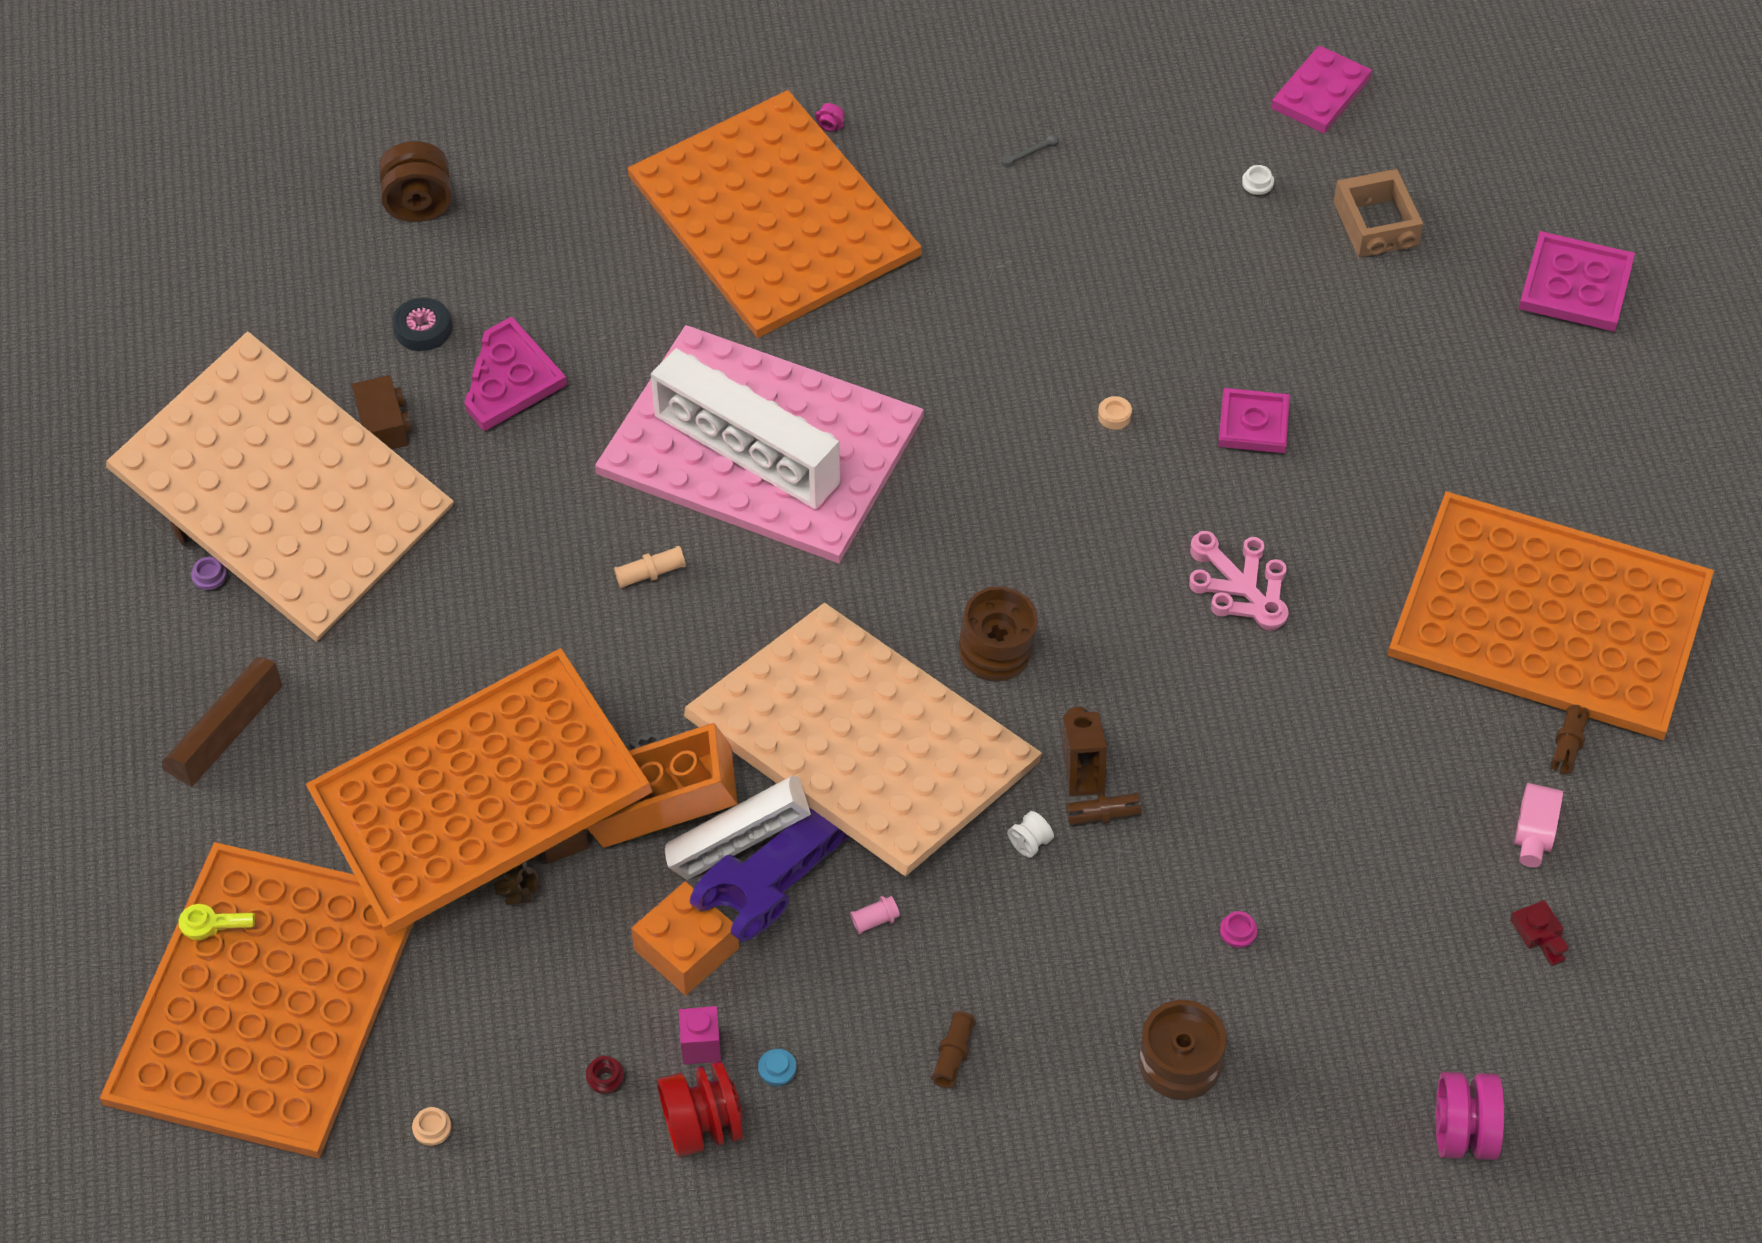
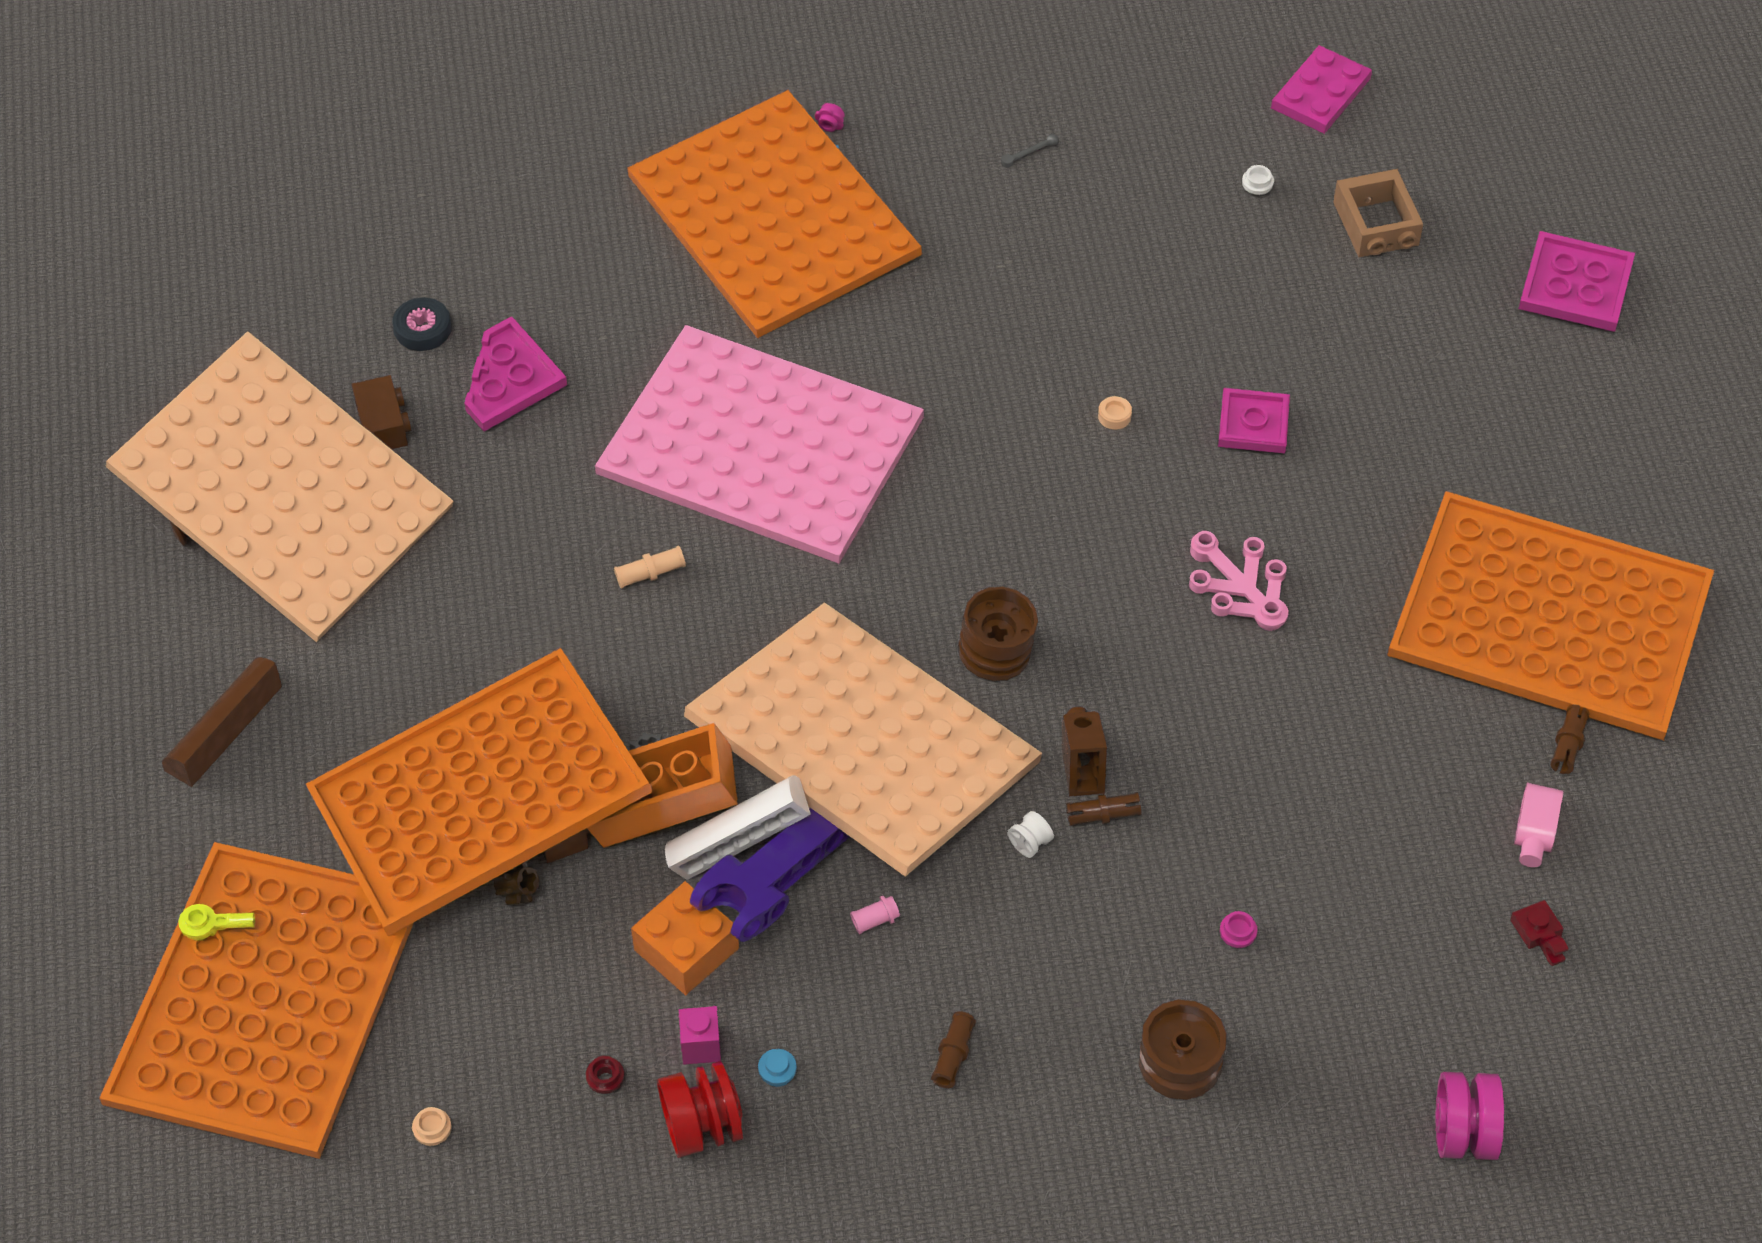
(208, 573): medium lavender plate -> none
(414, 181): reddish brown wheel -> none
(746, 428): white brick -> none

